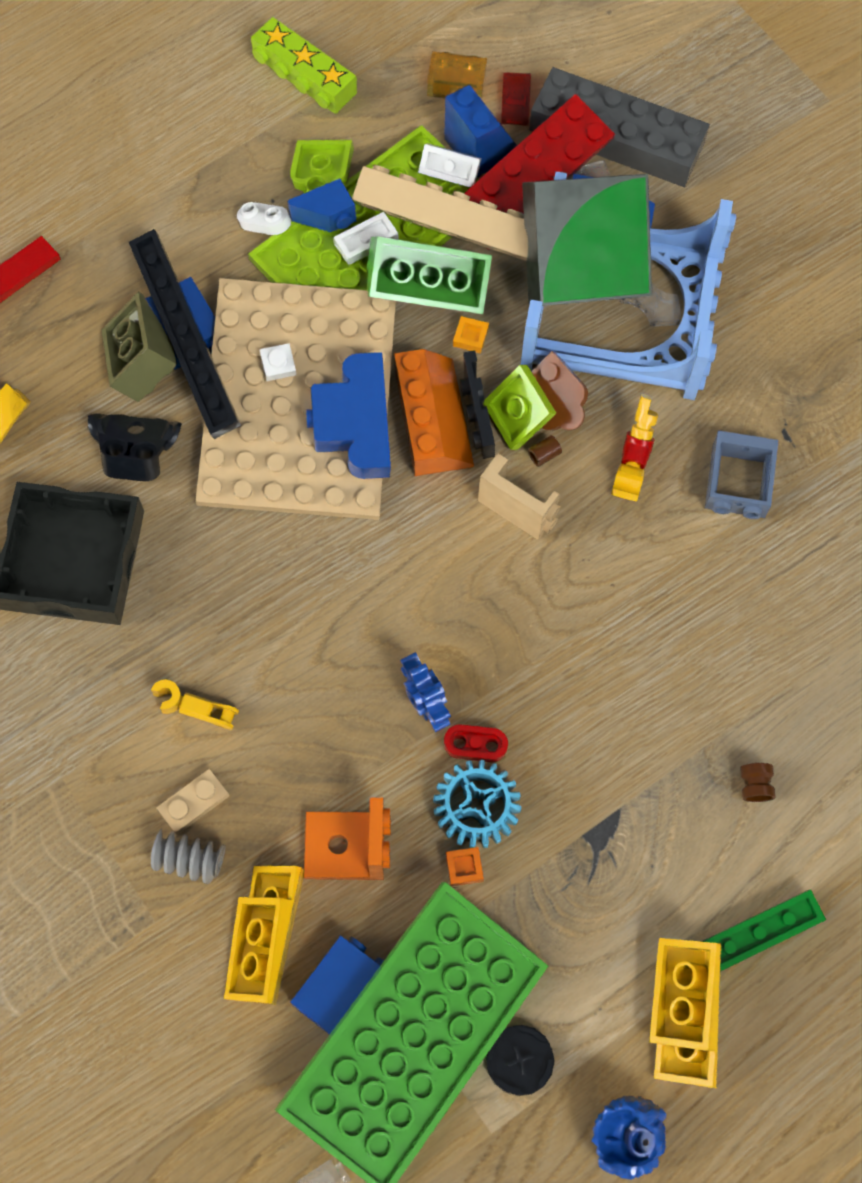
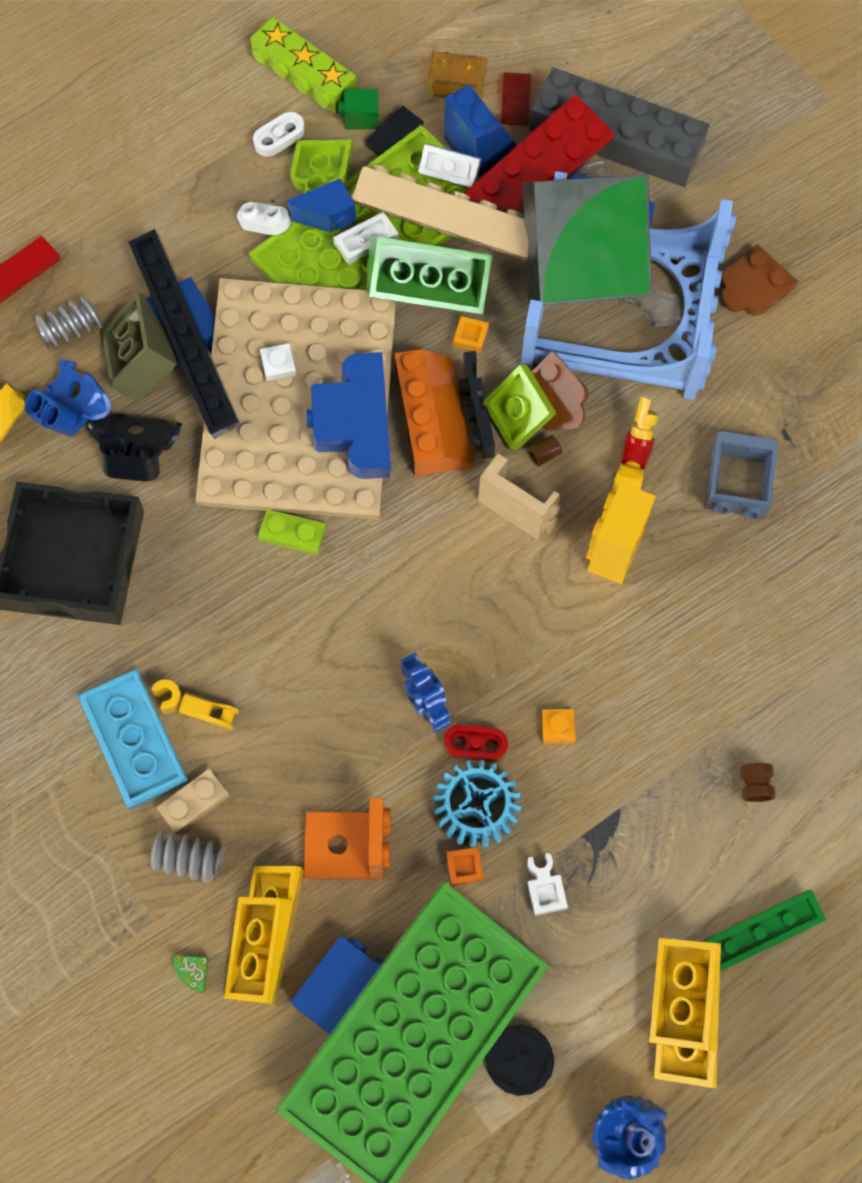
(60, 410): none -> blue piece
(68, 322): none -> light grey piece
(133, 739): none -> medium azure tile
(192, 971): none -> bright green tile
(277, 134): none -> white plate
(292, 532): none -> lime plate
(359, 108): none -> green brick
(393, 130): none -> black tile
(546, 891): none -> white plate
(558, 726): none -> light orange plate
(619, 532): none -> yellow brick
(755, 283): none -> dark orange plate

